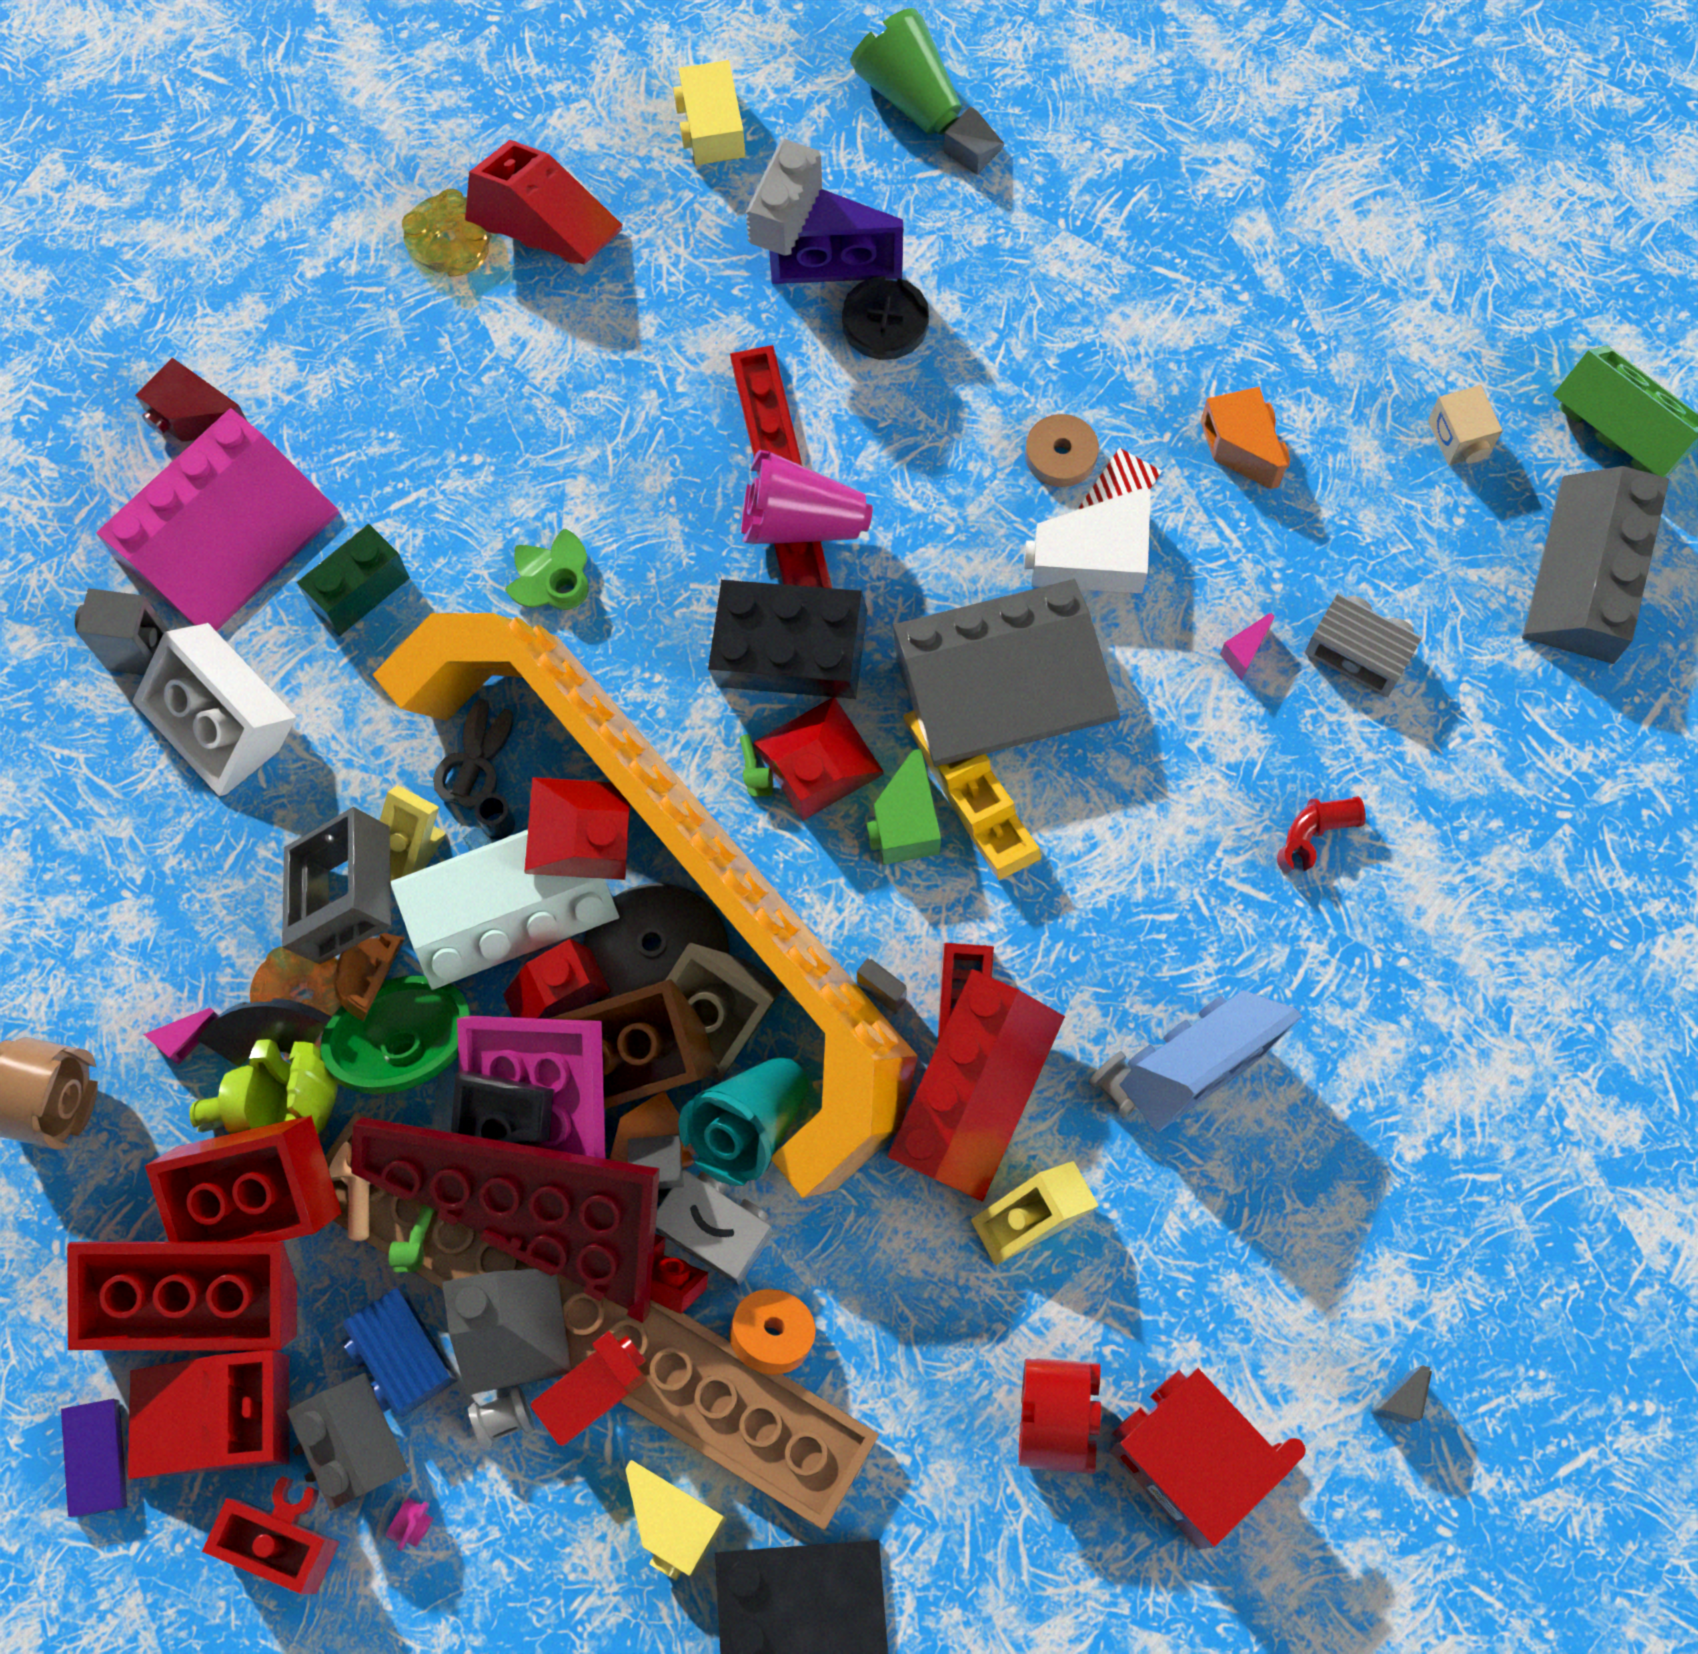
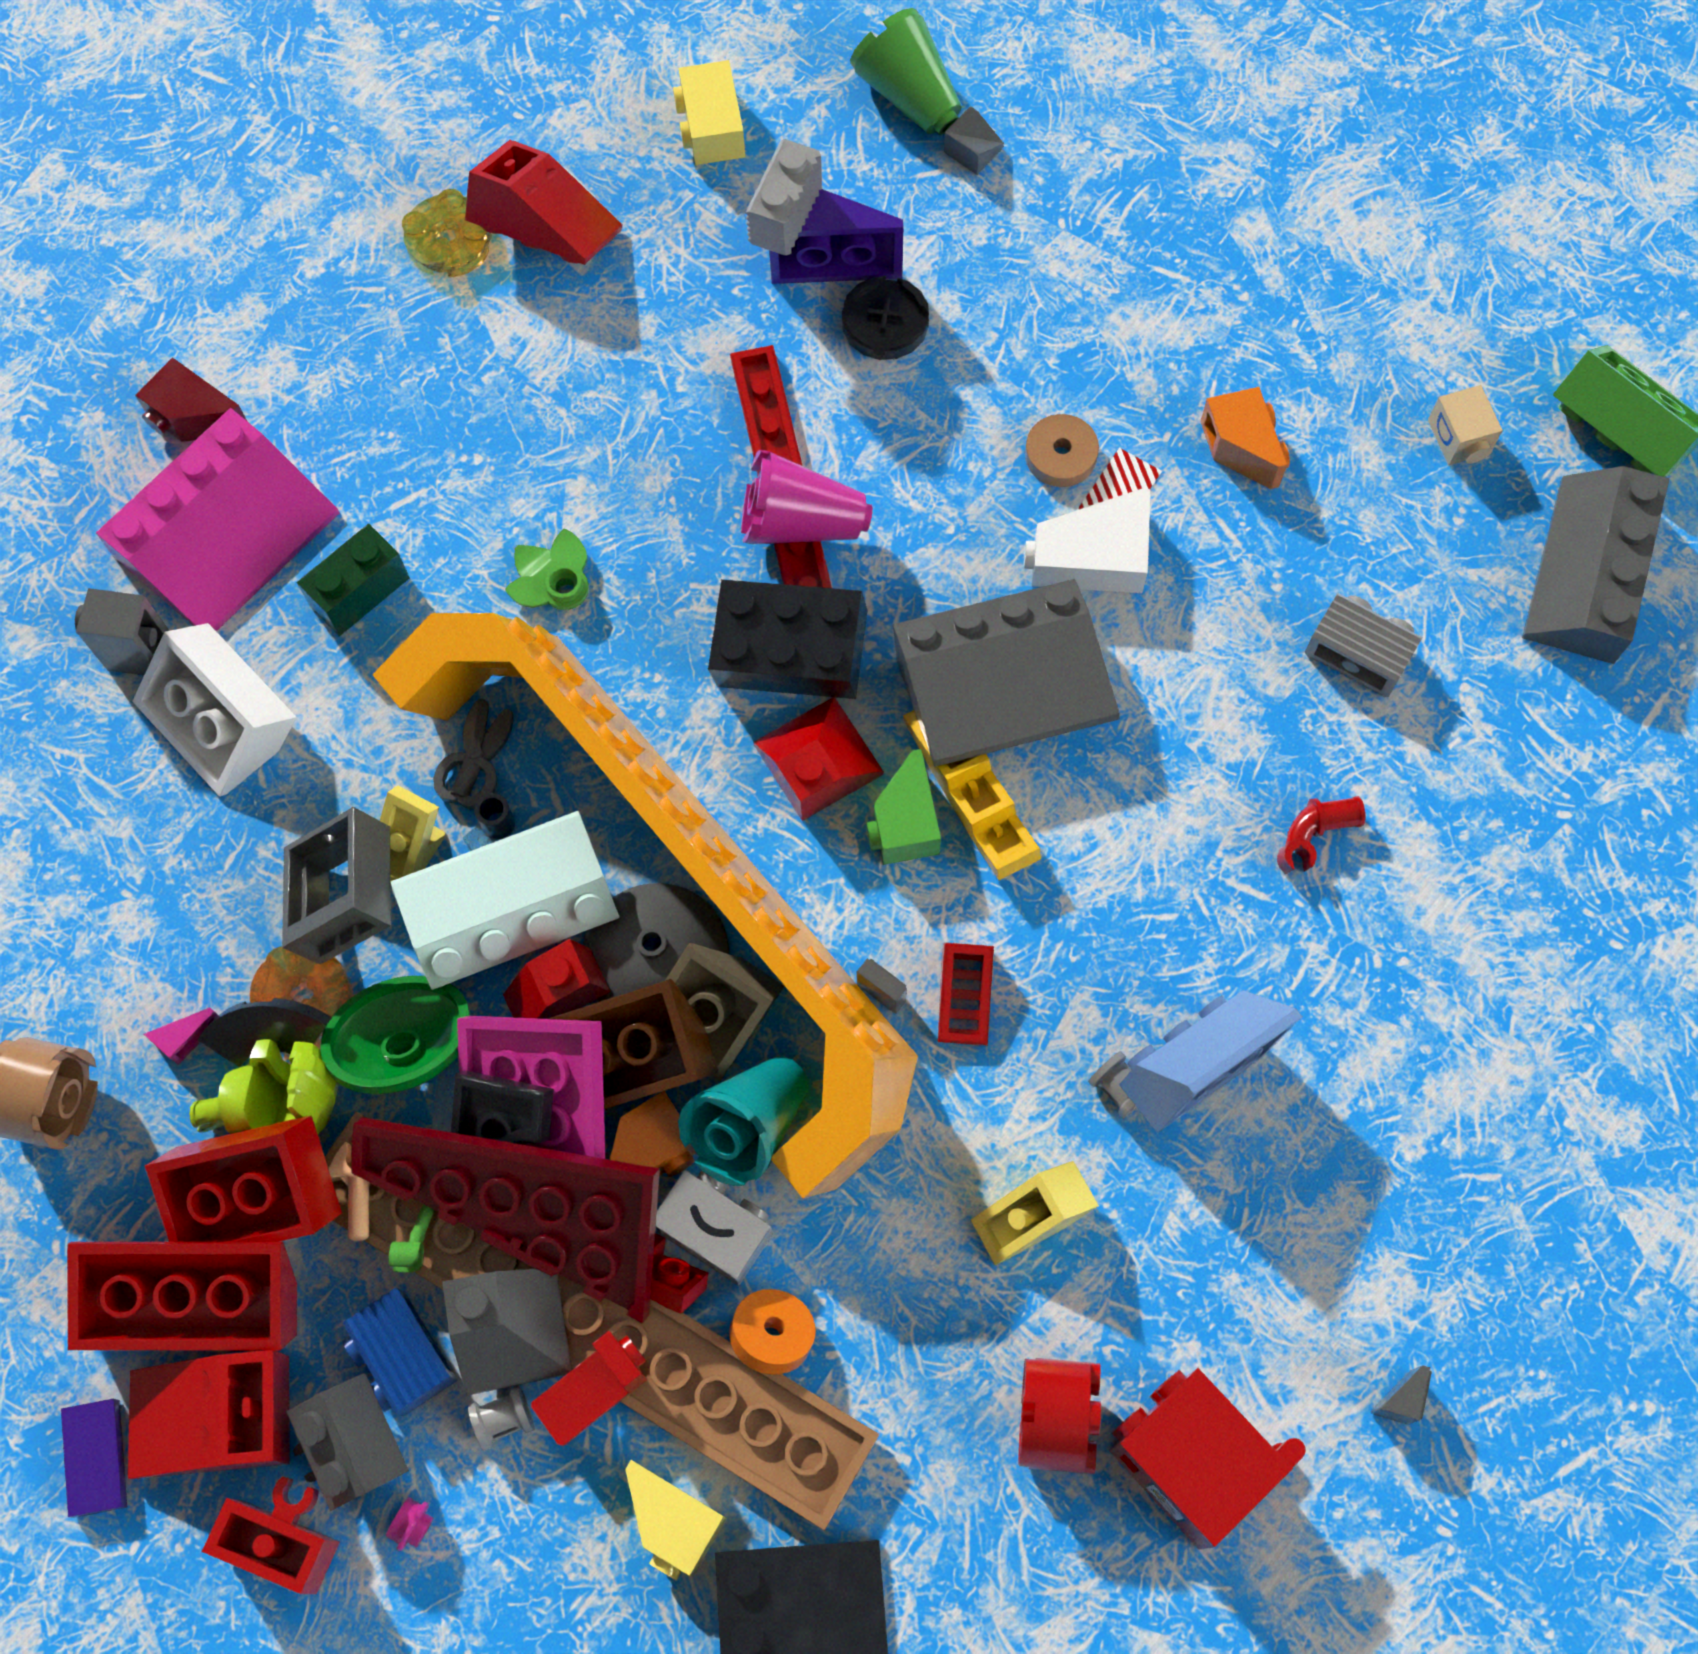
(363, 971): dark orange tile -> none
(577, 829): red slope -> none
(661, 1153): dark grey slope -> none
(758, 780): bright green hand -> none
(976, 1085): red slope -> none
(1242, 648): dark pink piece -> none

